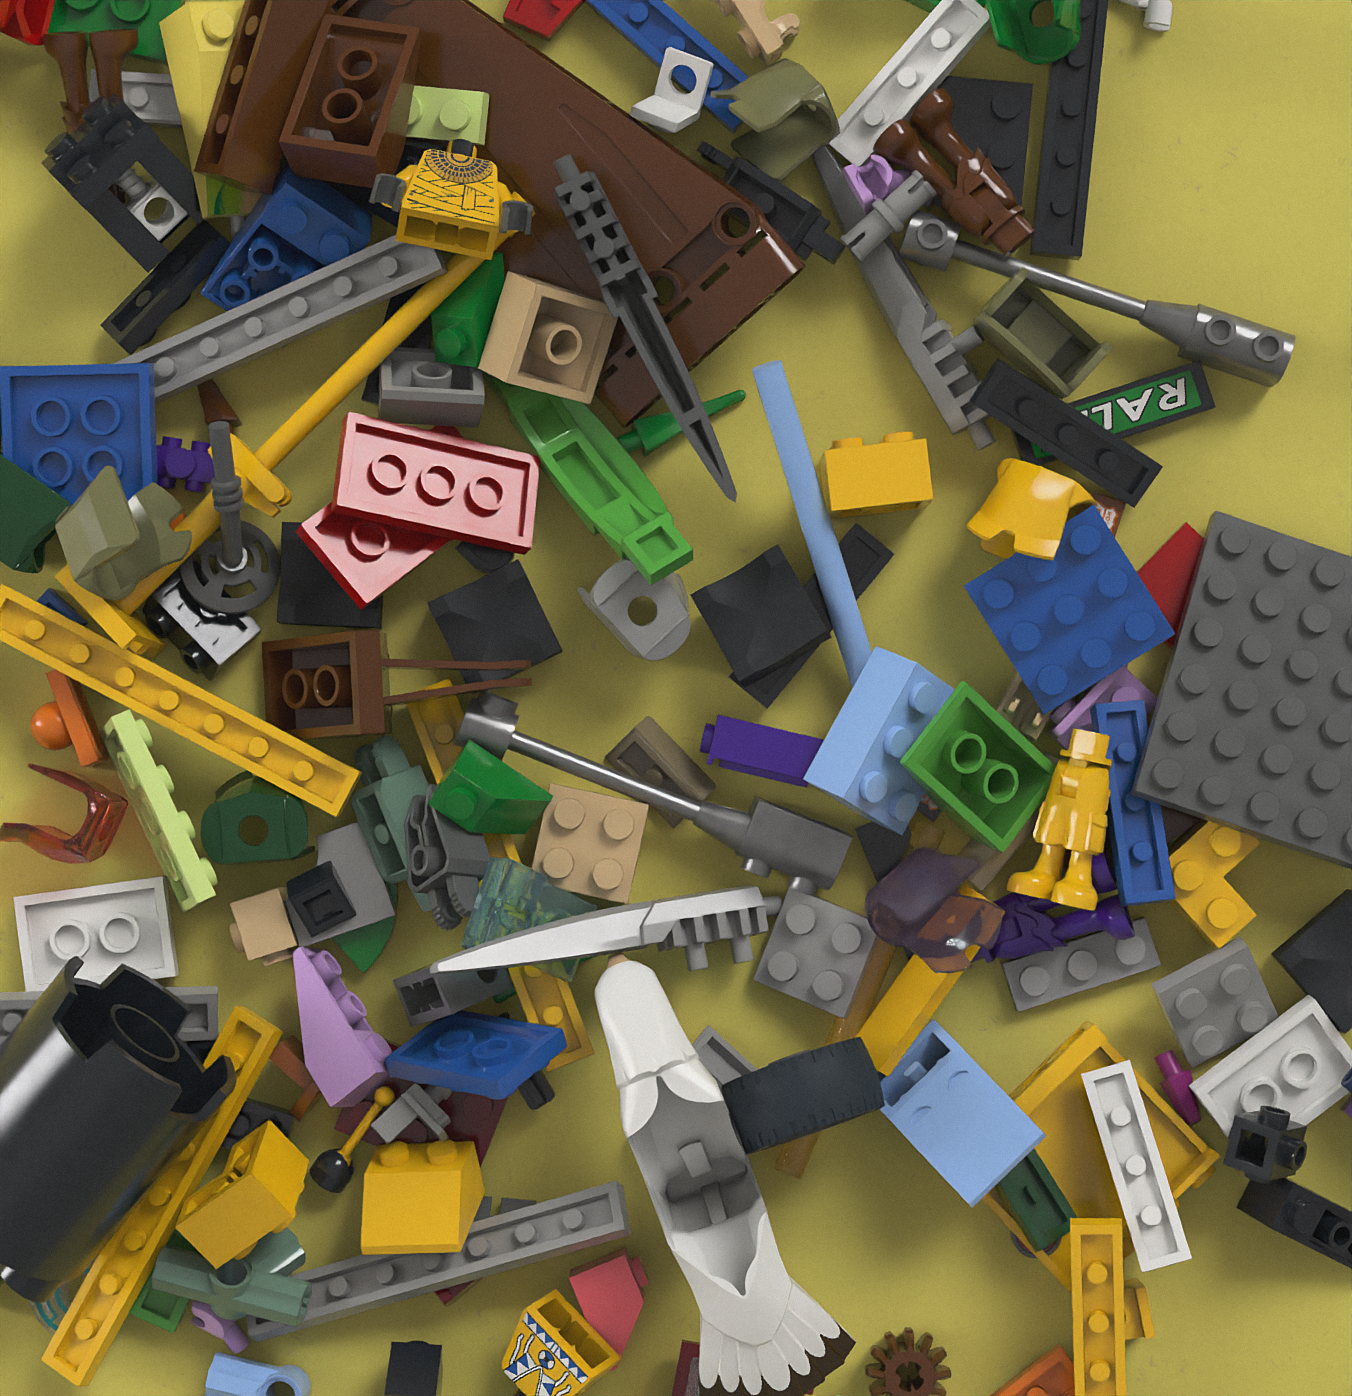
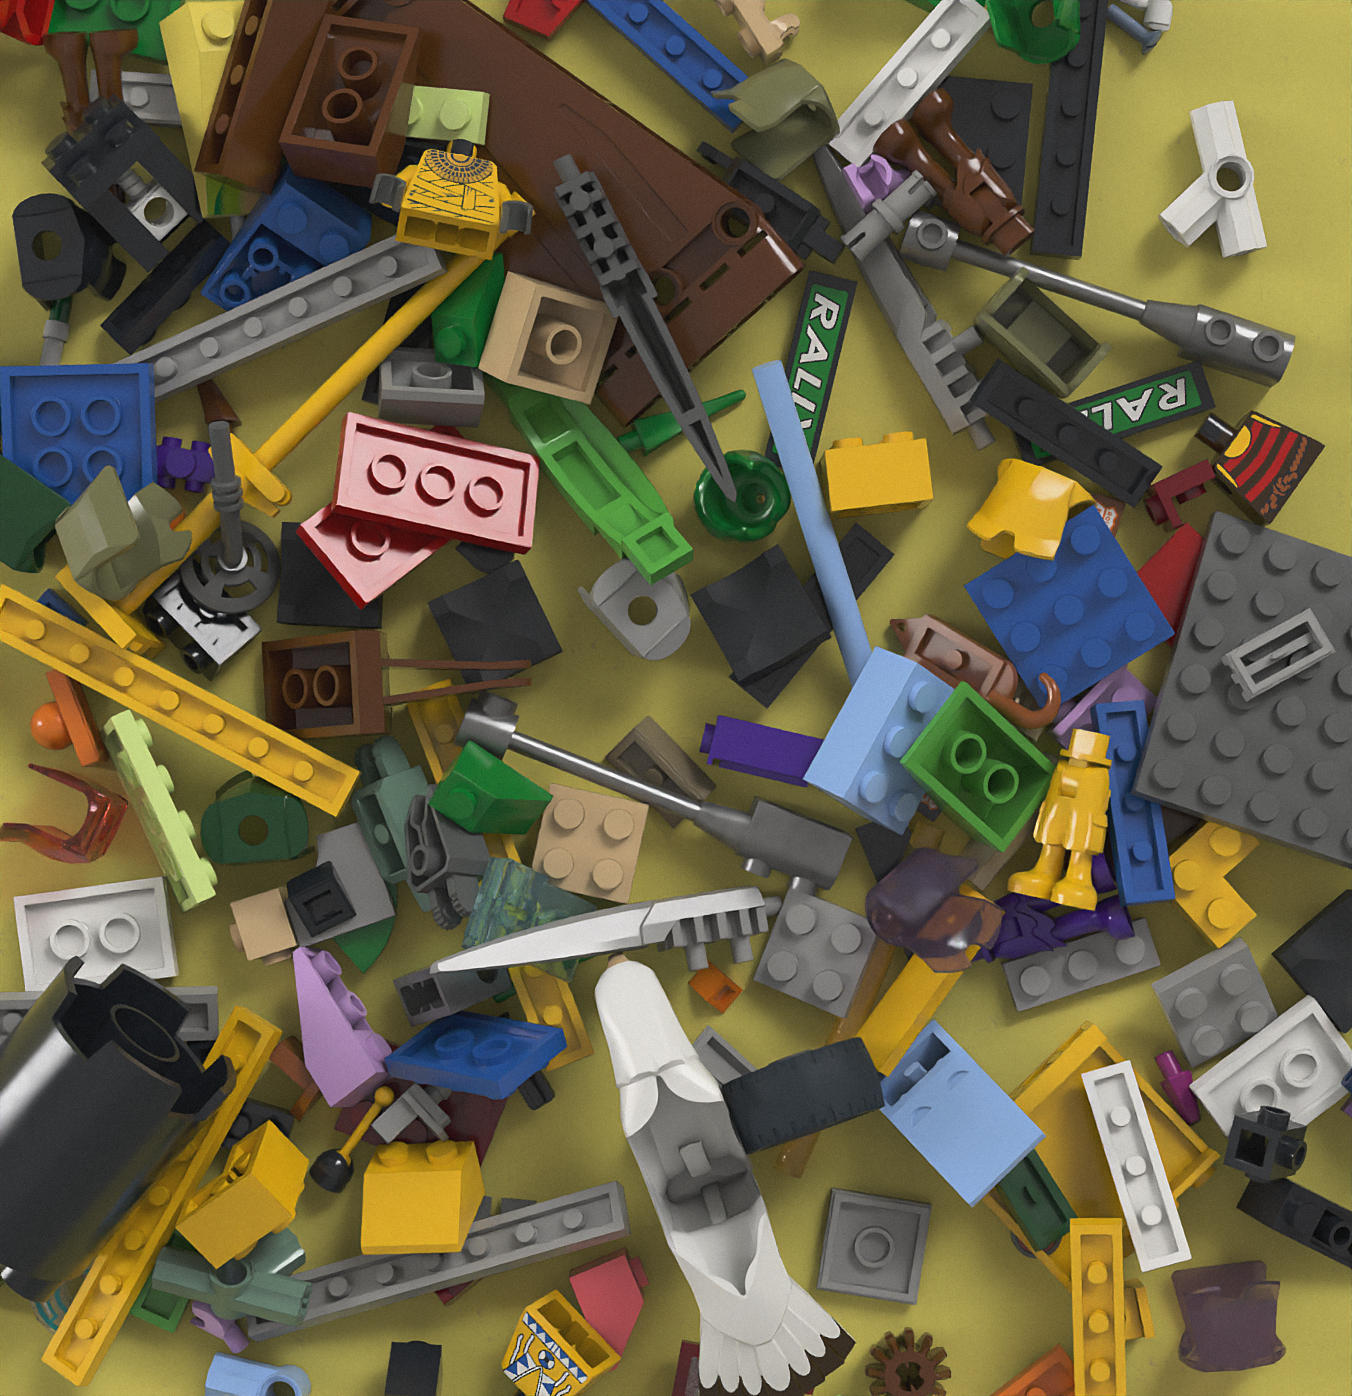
(56, 331): none -> light grey piece
(84, 257): none -> black piece
(668, 108): white bracket -> none
(715, 987): none -> orange piece
(738, 521): none -> green piece
(816, 353): none -> tile
(874, 1246): none -> light grey tile
(961, 658): none -> dark orange plate
(1147, 38): none -> sand blue piece
(1184, 486): none -> dark red bracket
(1204, 201): none -> white piece
(1228, 1317): none -> piece
(1243, 674): none -> light grey tile
(1258, 462): none -> torso

